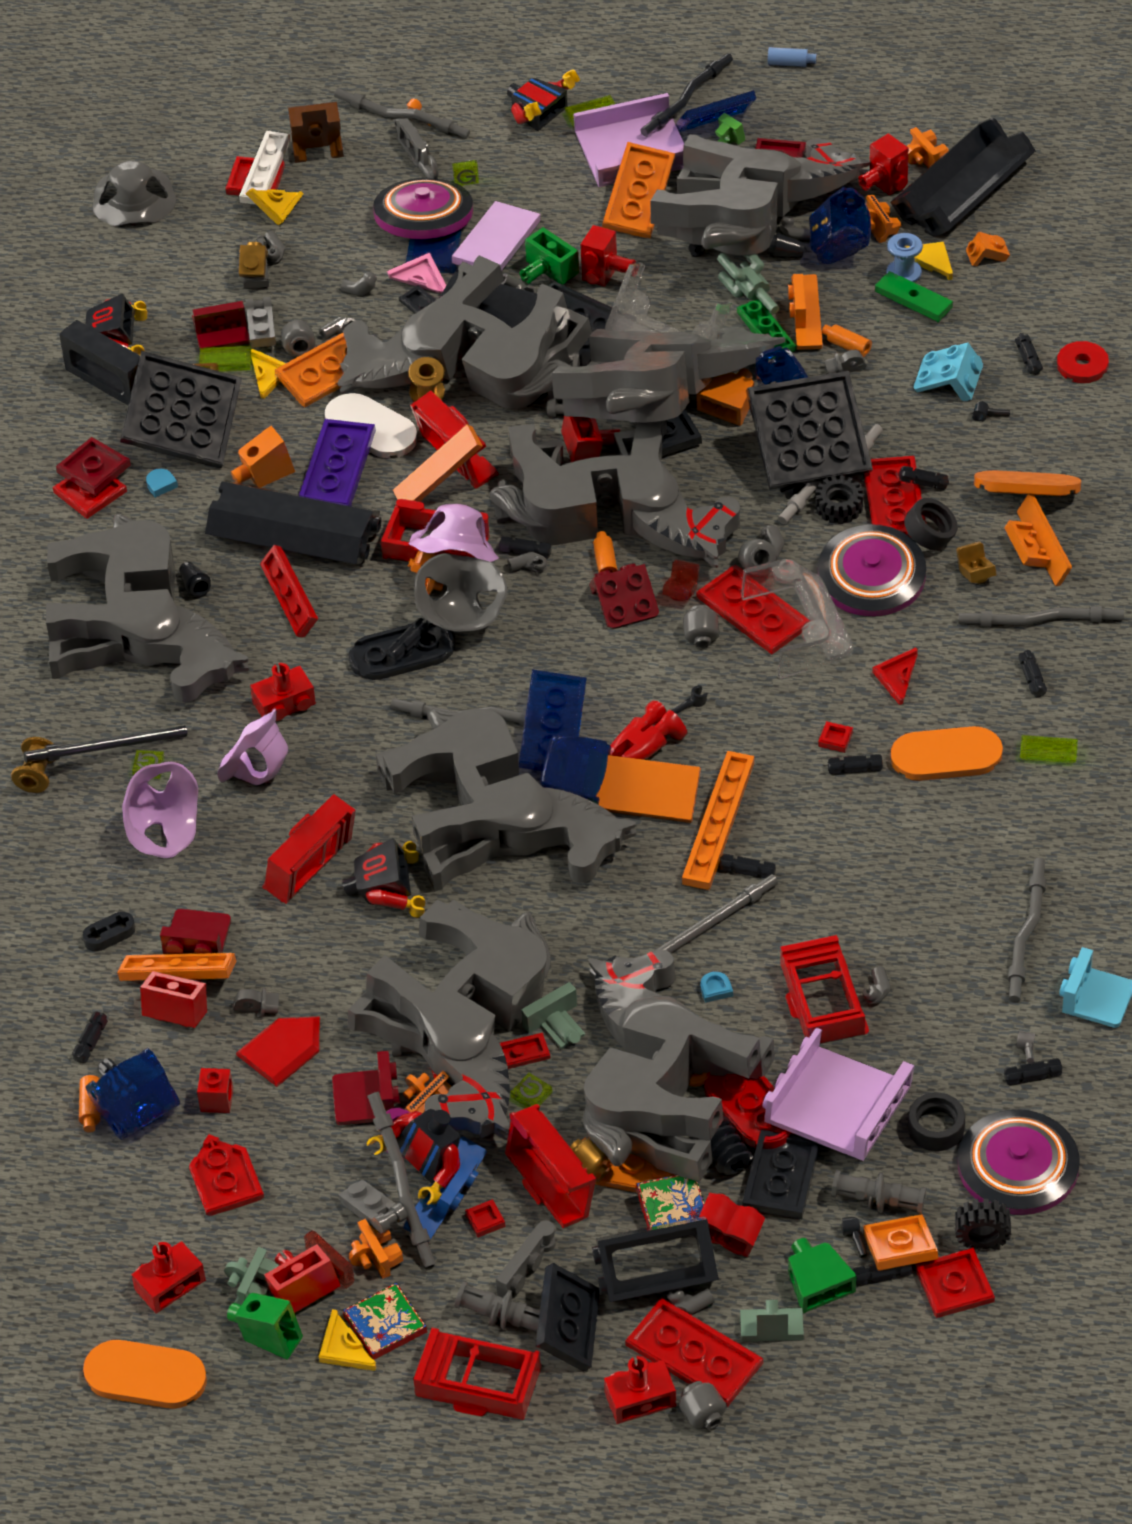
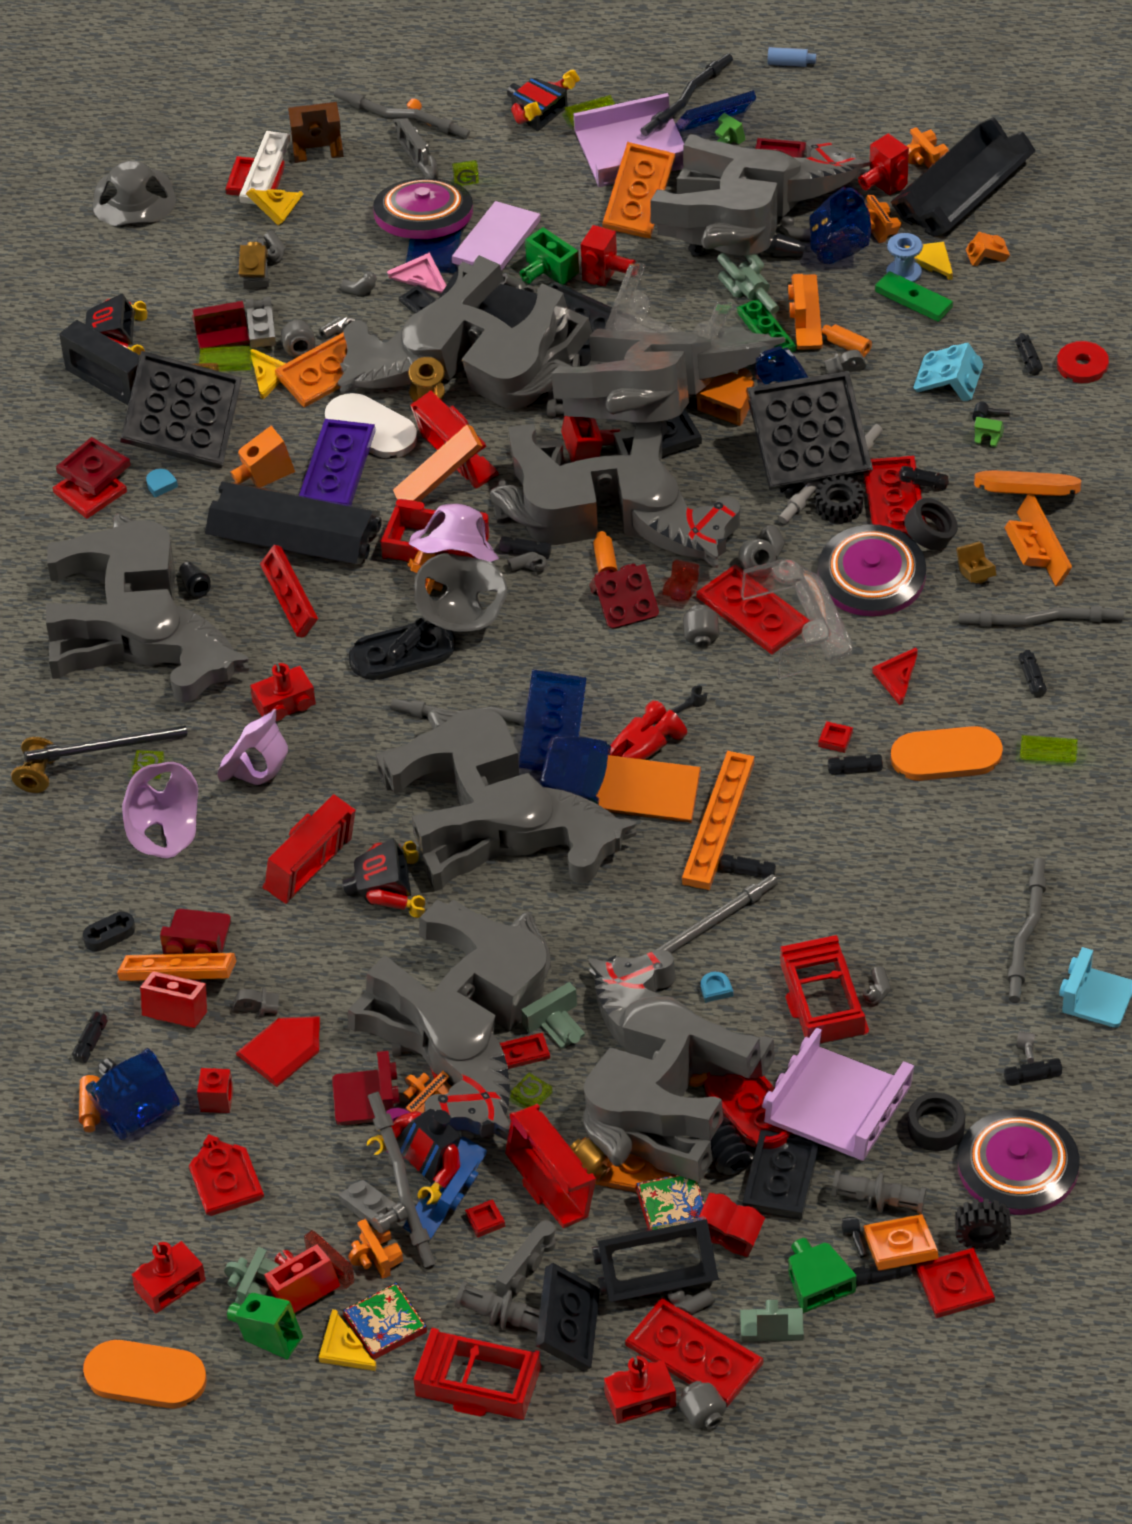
(990, 428): none -> bright green tile

